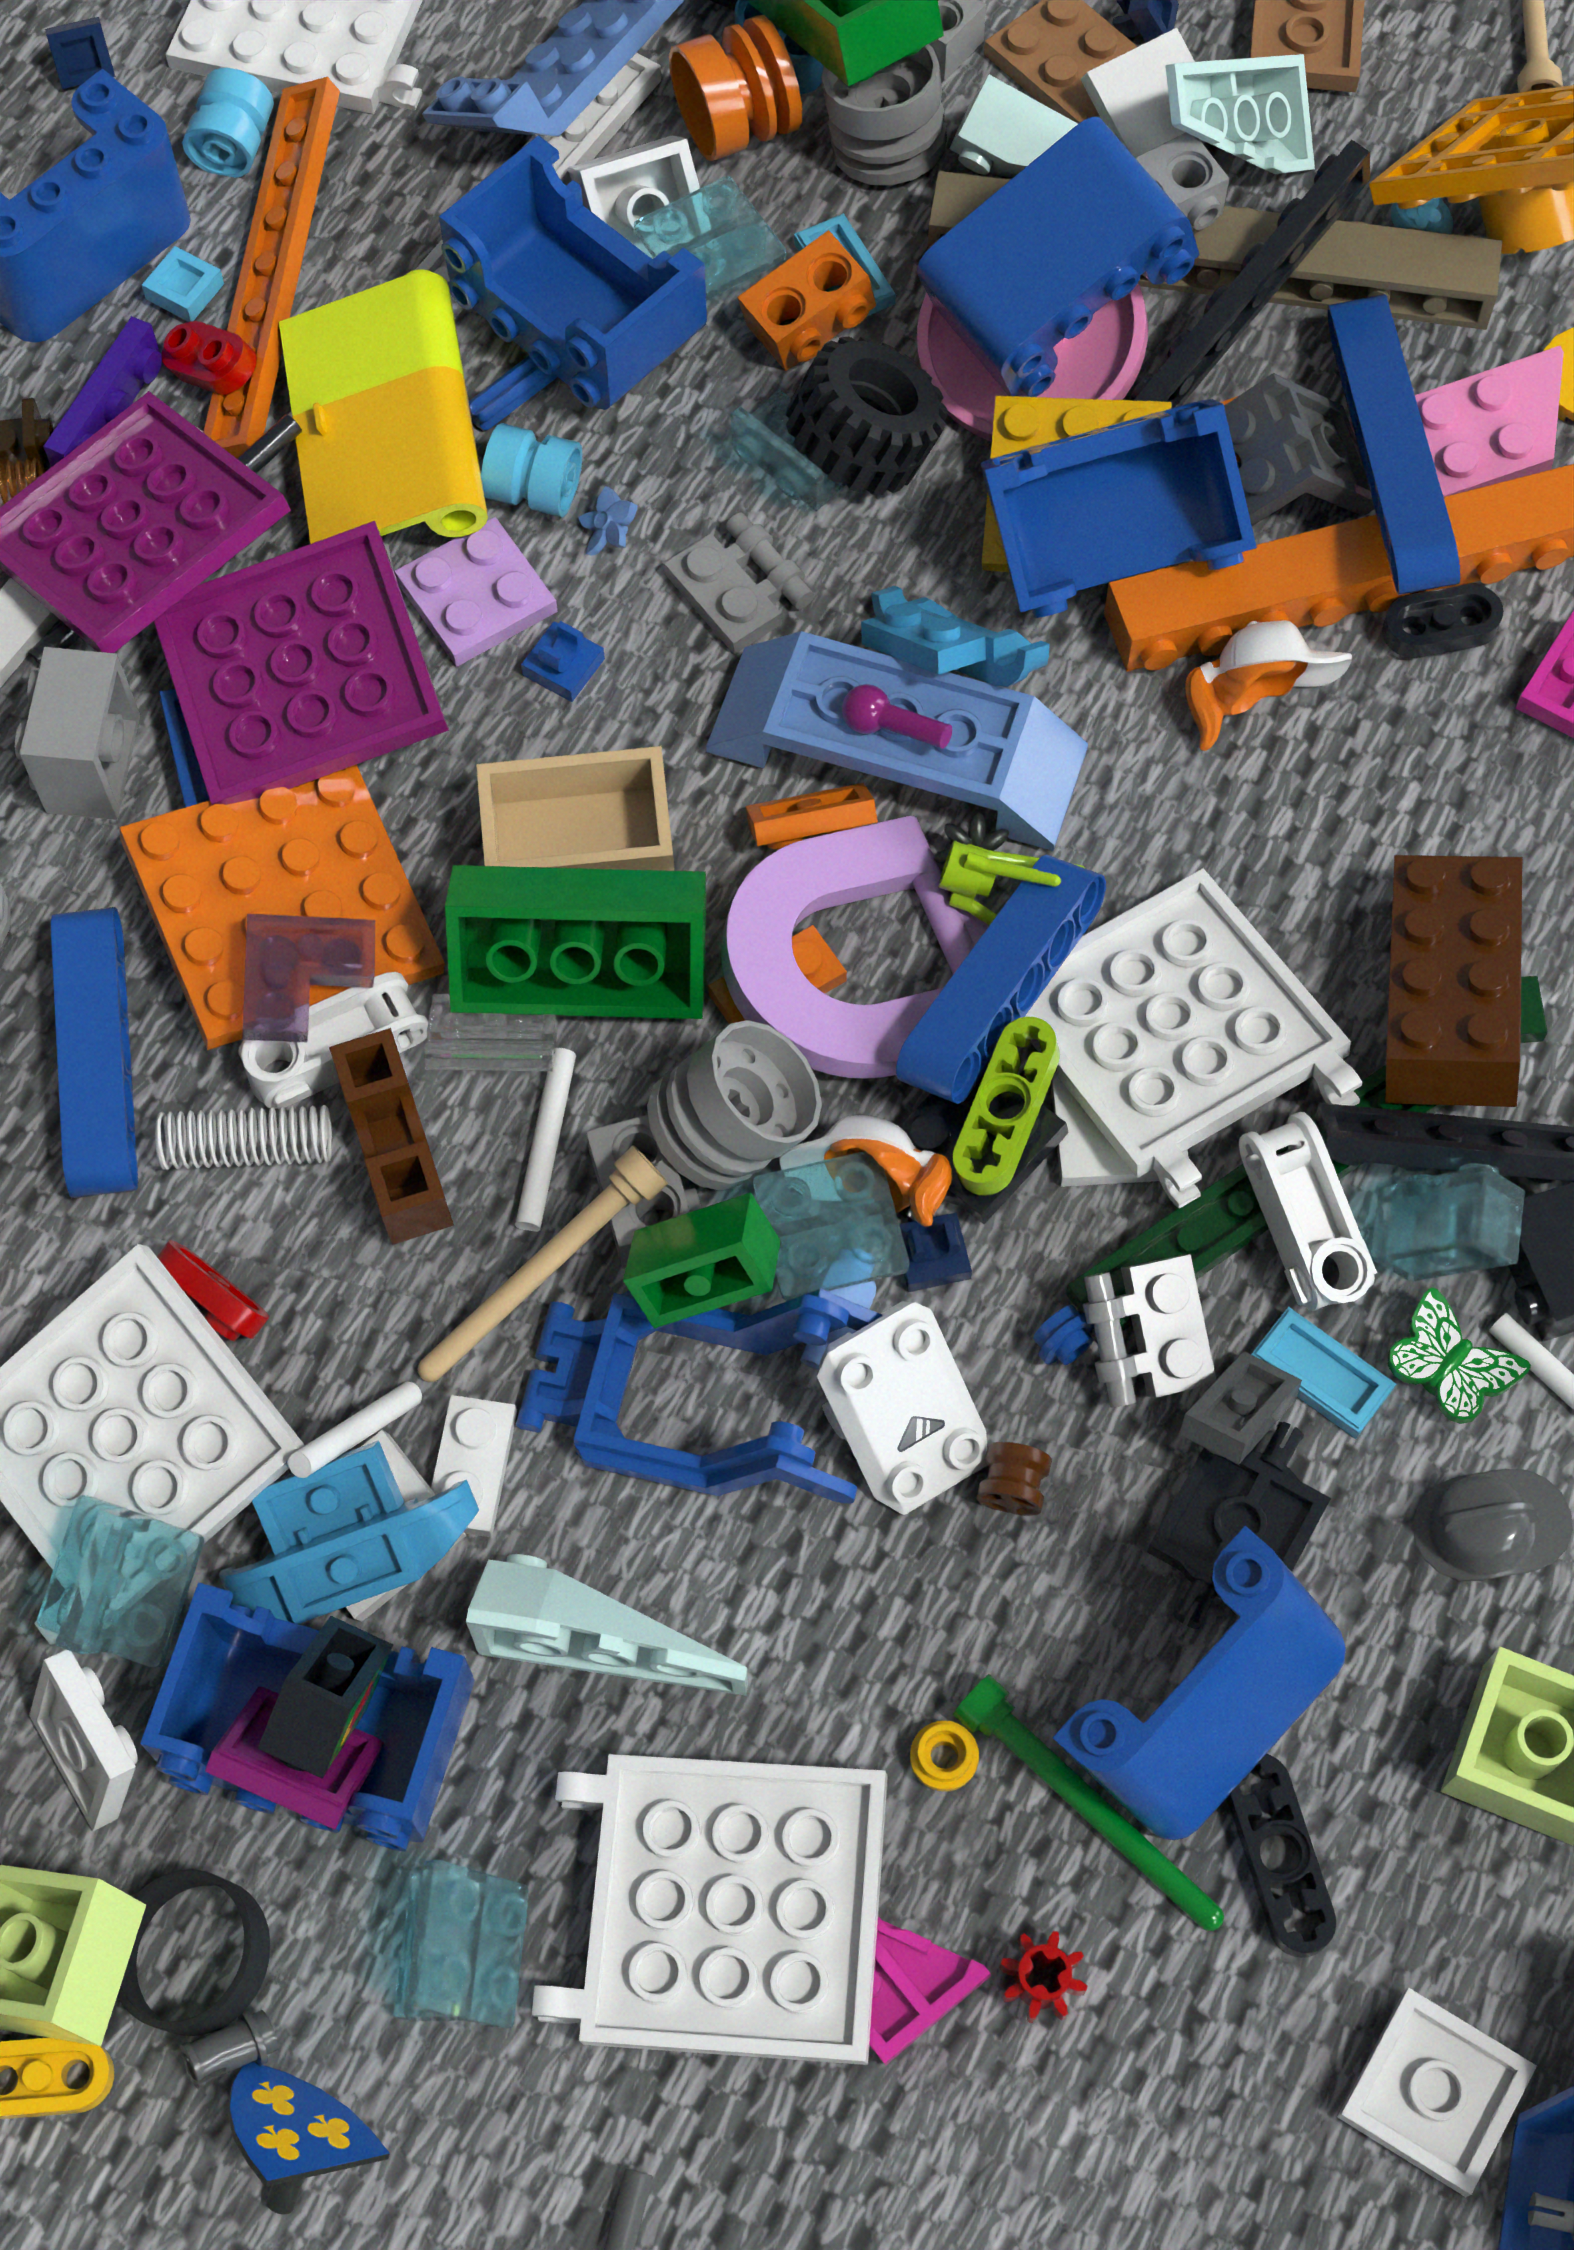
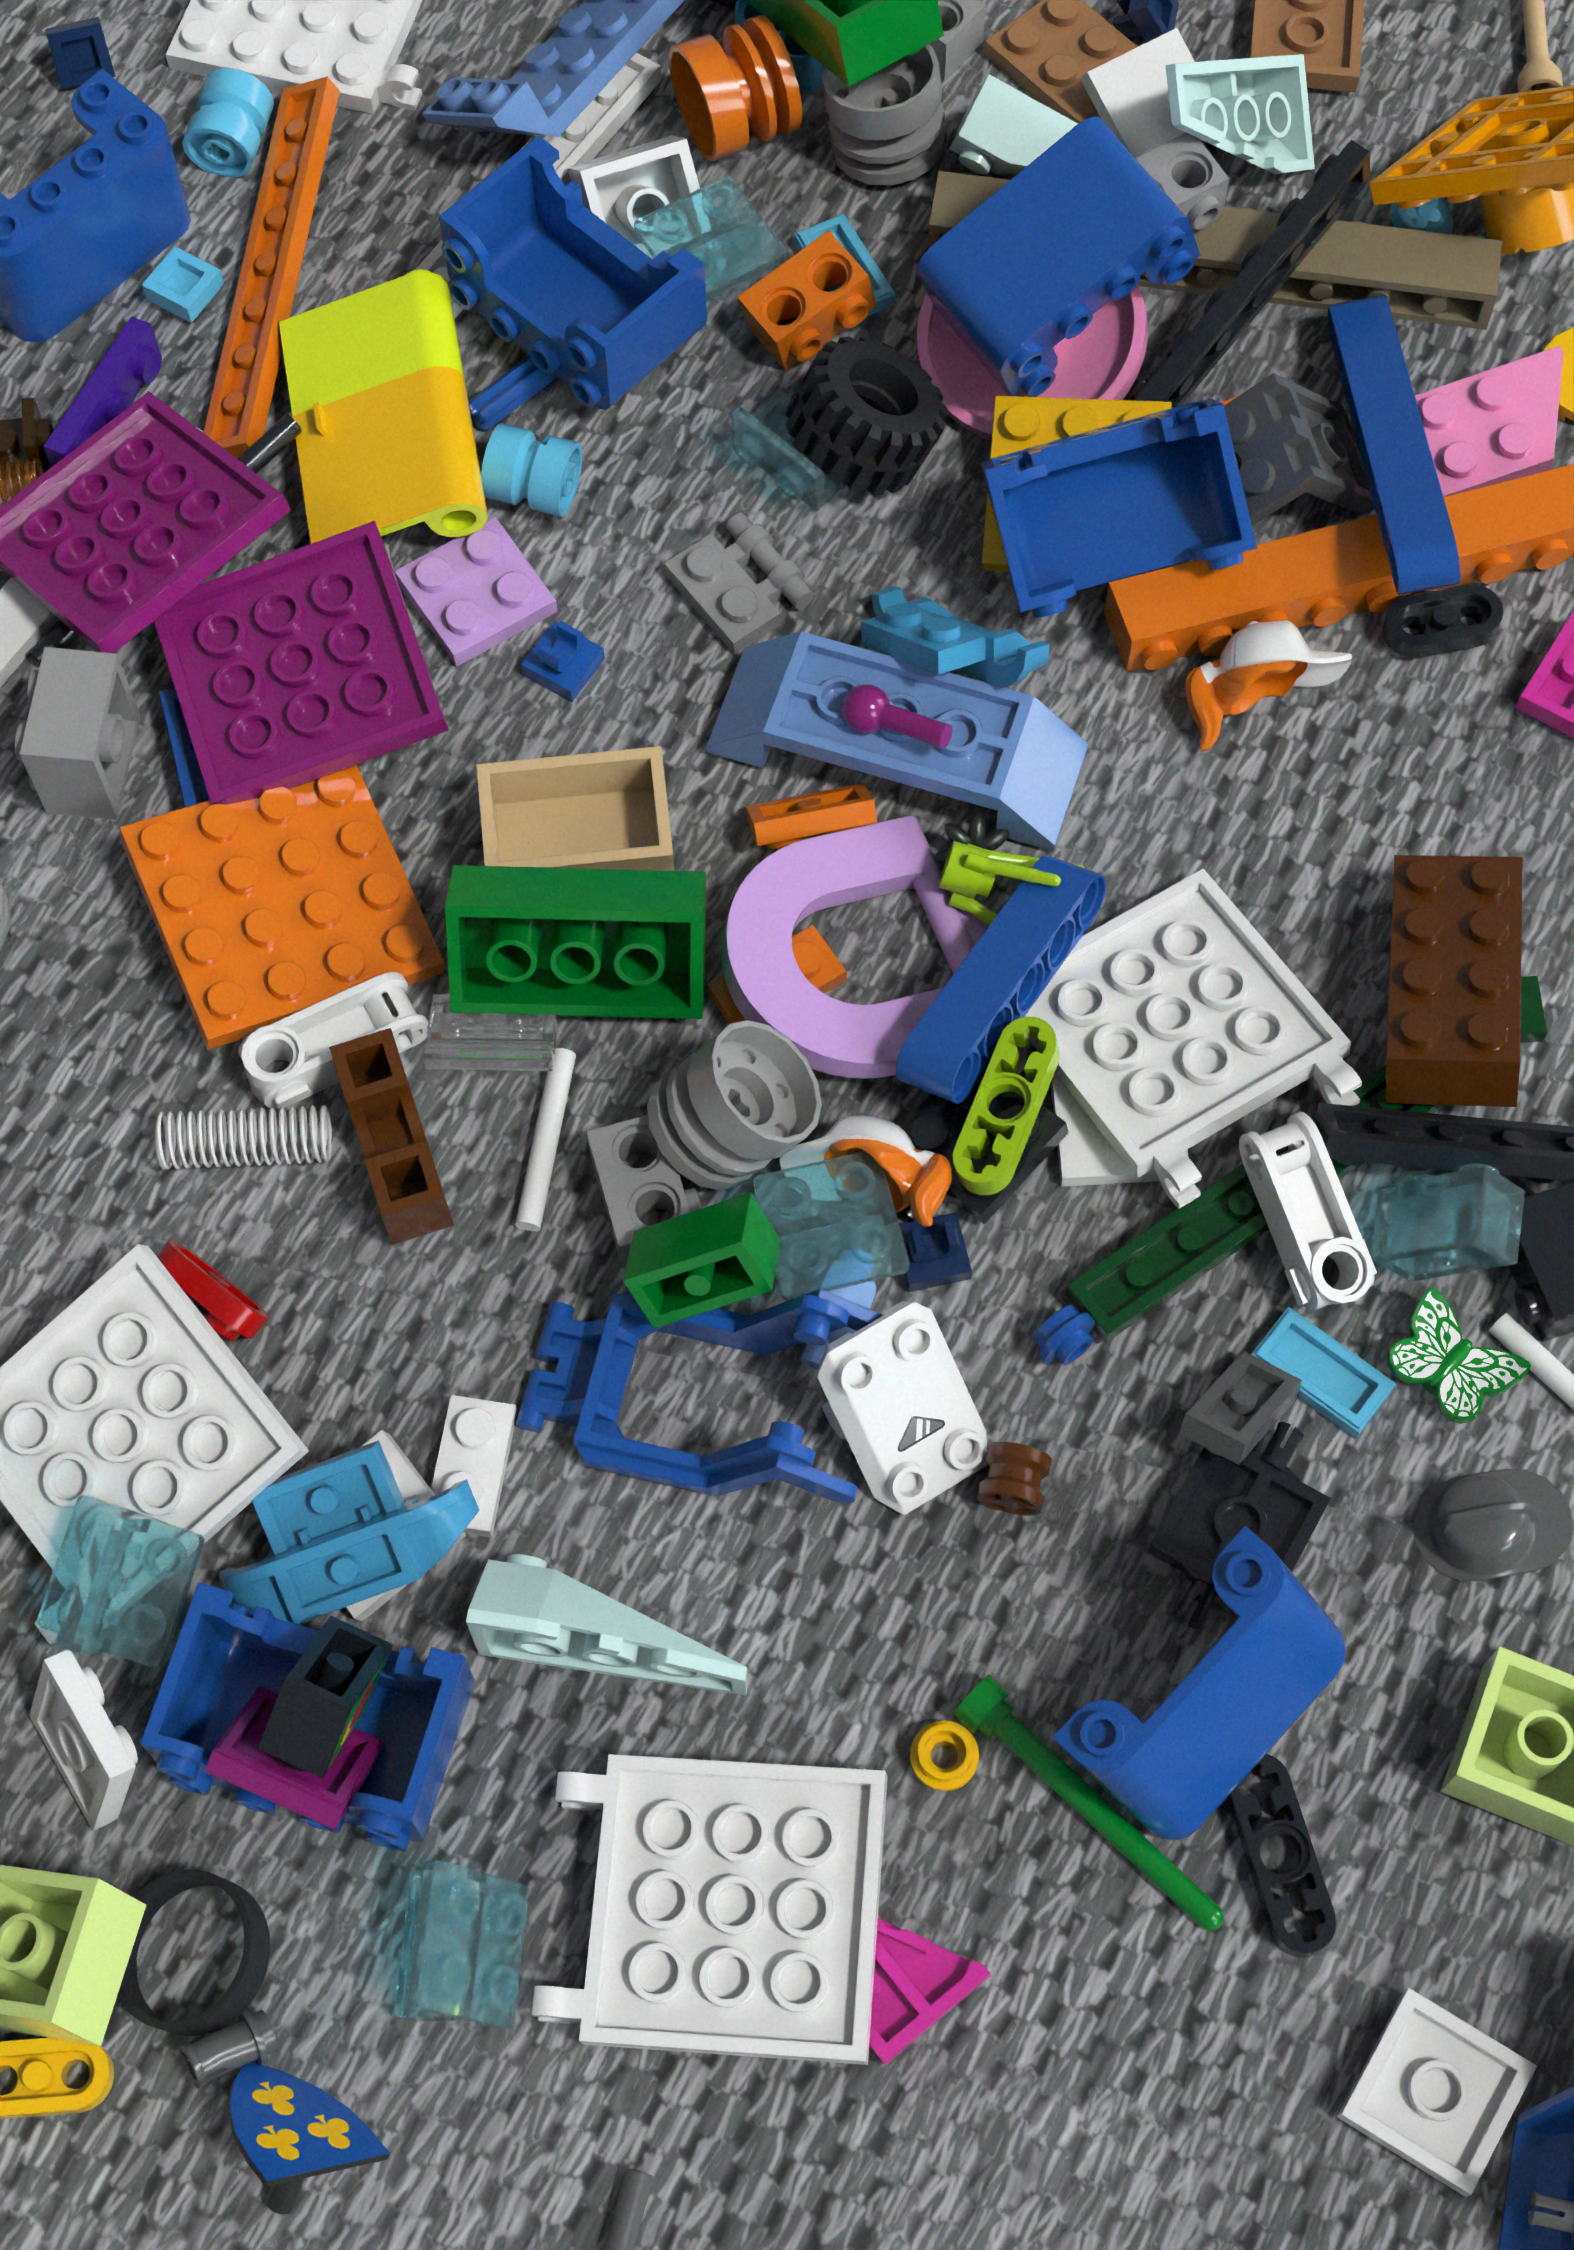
(93, 1053): blue beam -> none
(208, 357): red plate -> none
(288, 957): plate -> none
(354, 1430): white bar -> none
(608, 521): medium blue plant -> none
(631, 1182): tan piece -> none
(1047, 1957): red gear -> none
(1166, 1328): plate -> none

